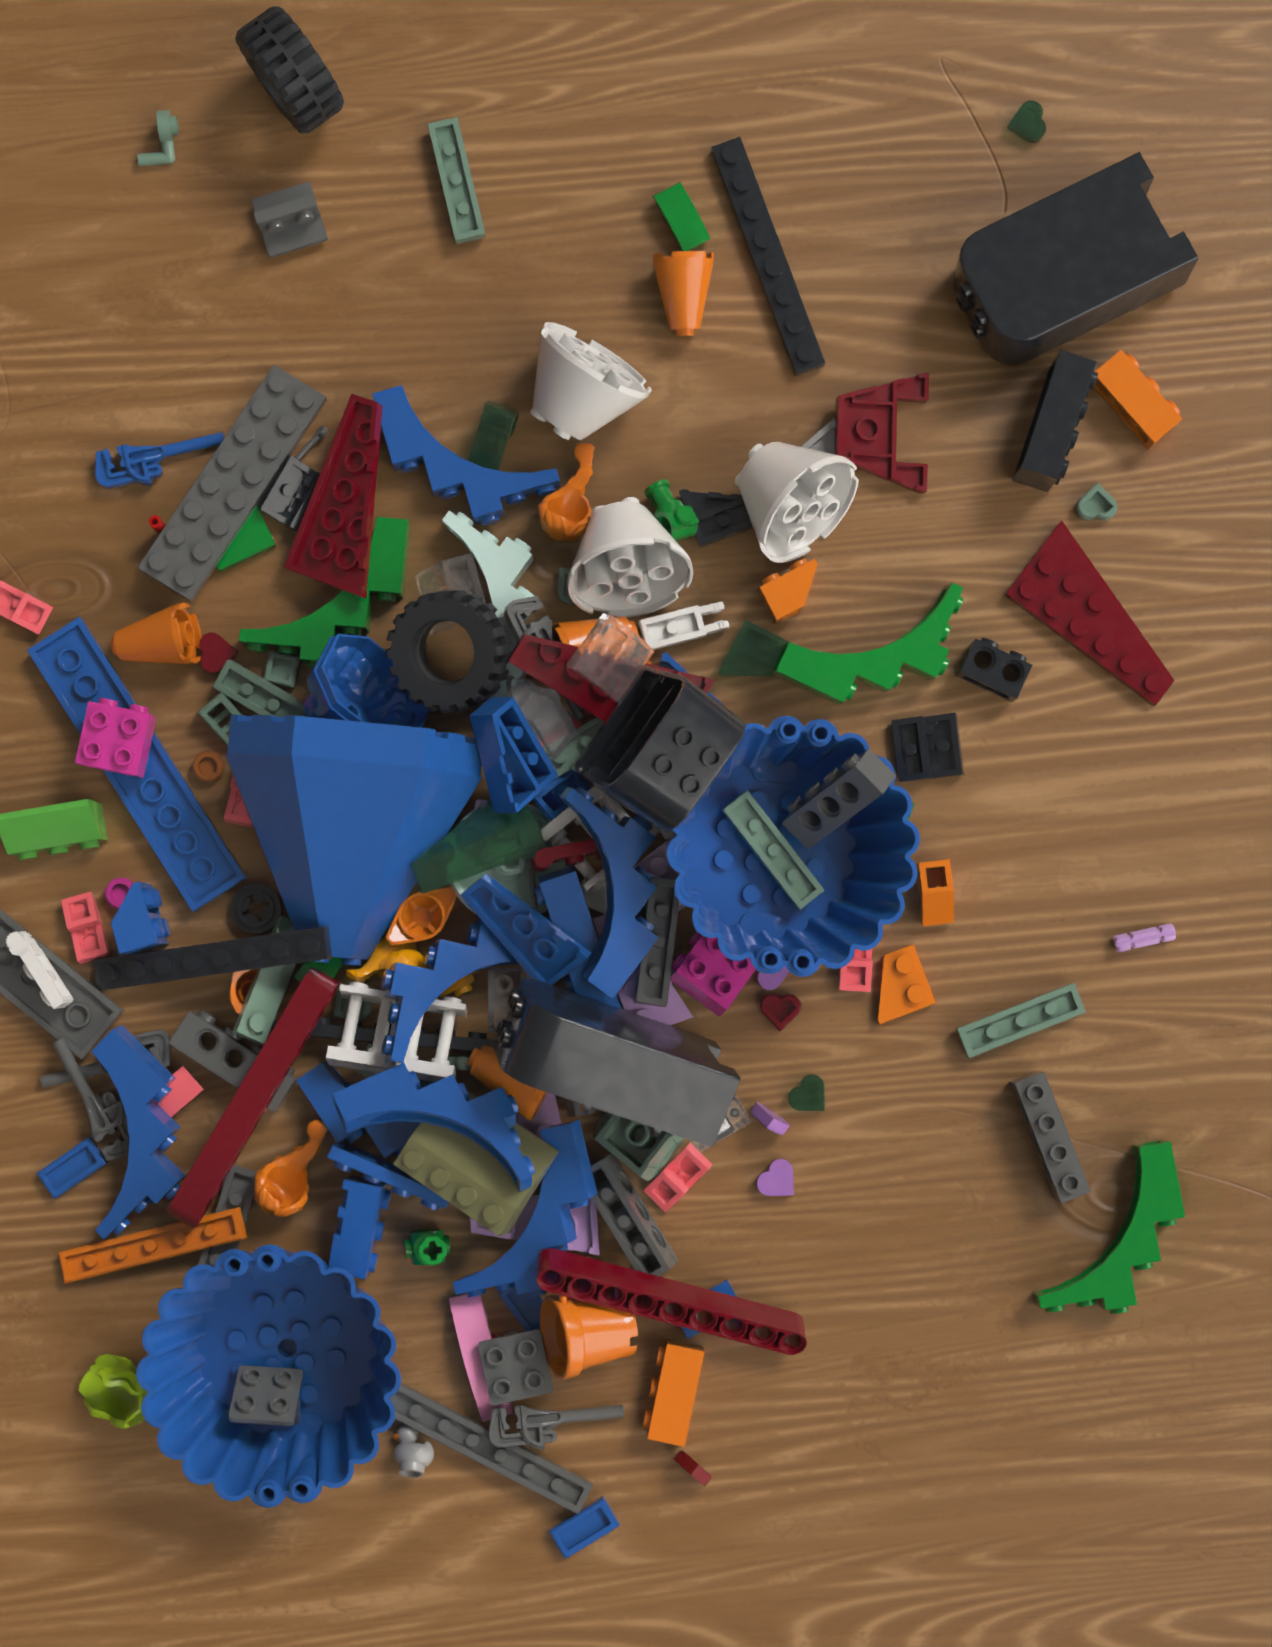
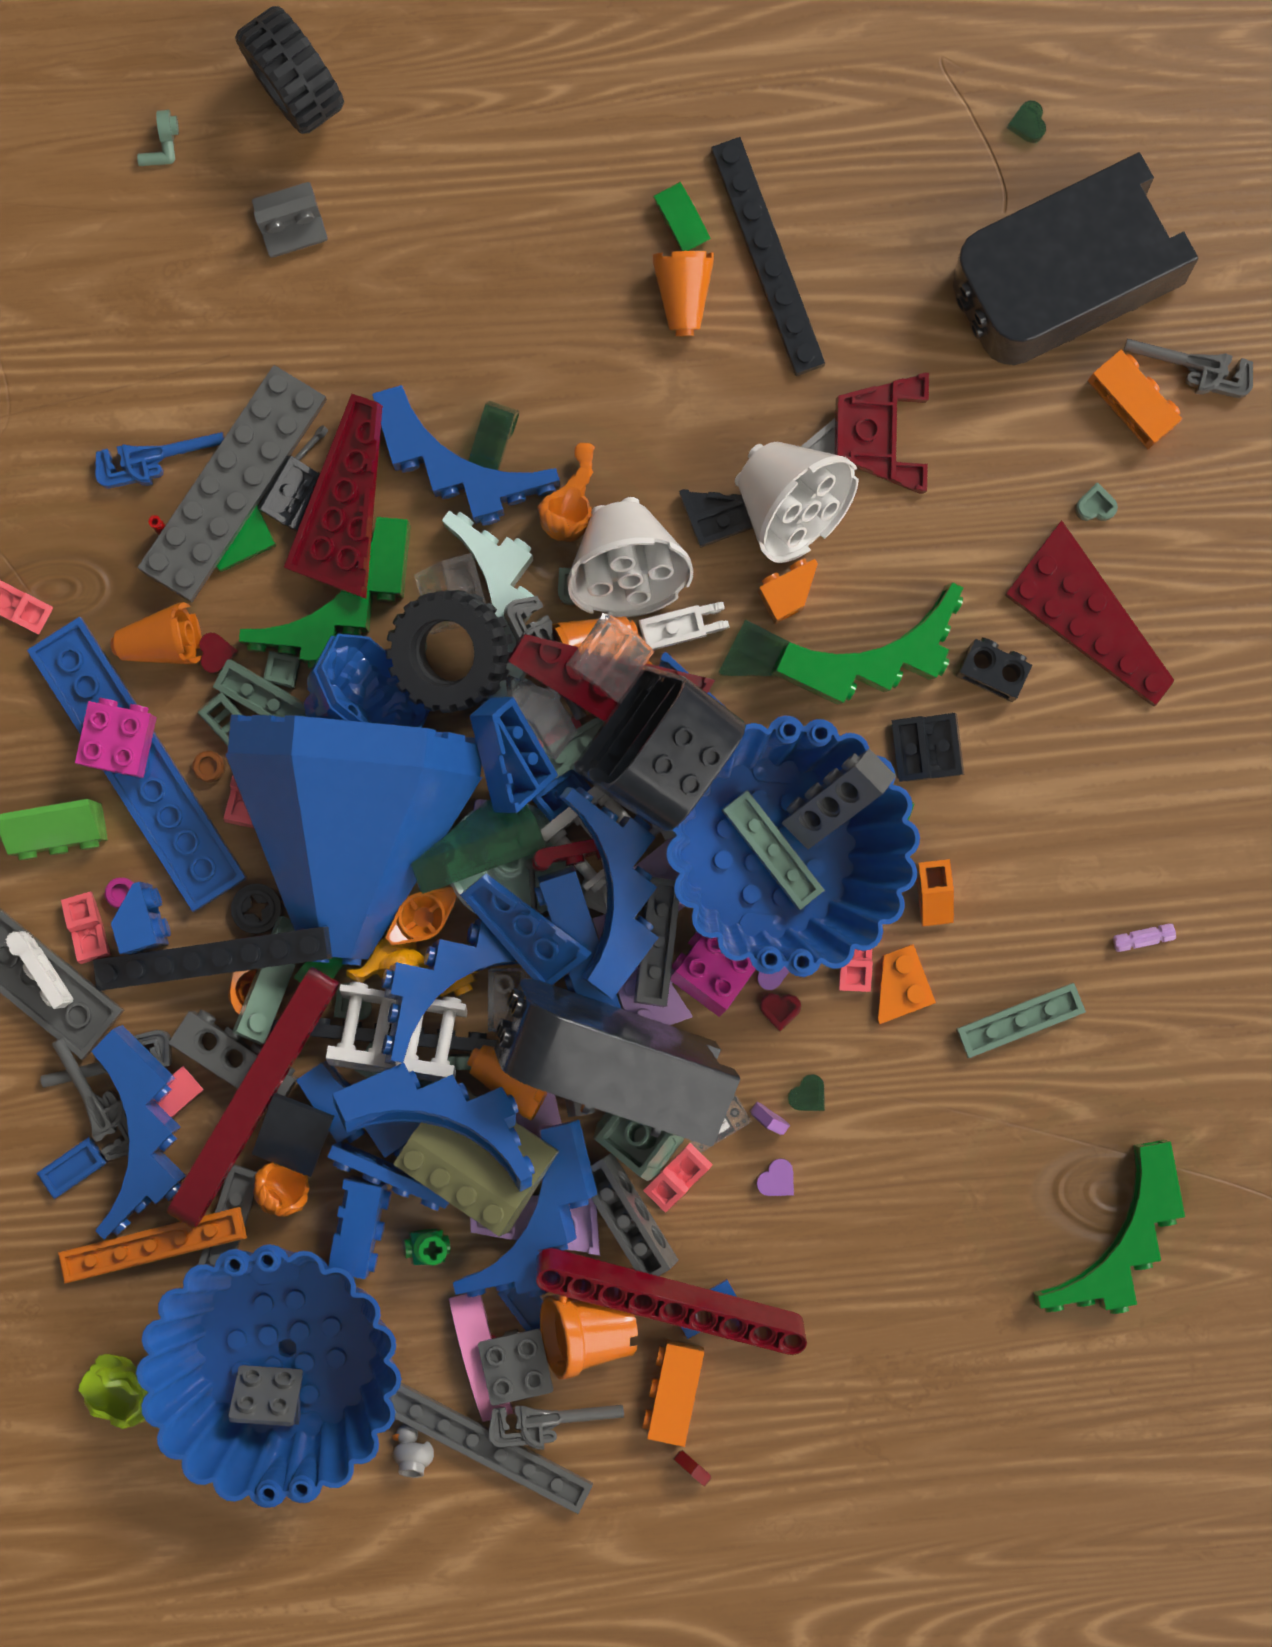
(293, 1134): none -> black slope
(456, 180): sand green plate -> none
(581, 383): white cone -> none
(584, 1528): blue tile -> none
(677, 519): green connector -> none
(1049, 1136): dark grey brick -> none
(1054, 421): black piece -> none
(1207, 371): none -> dark grey piece

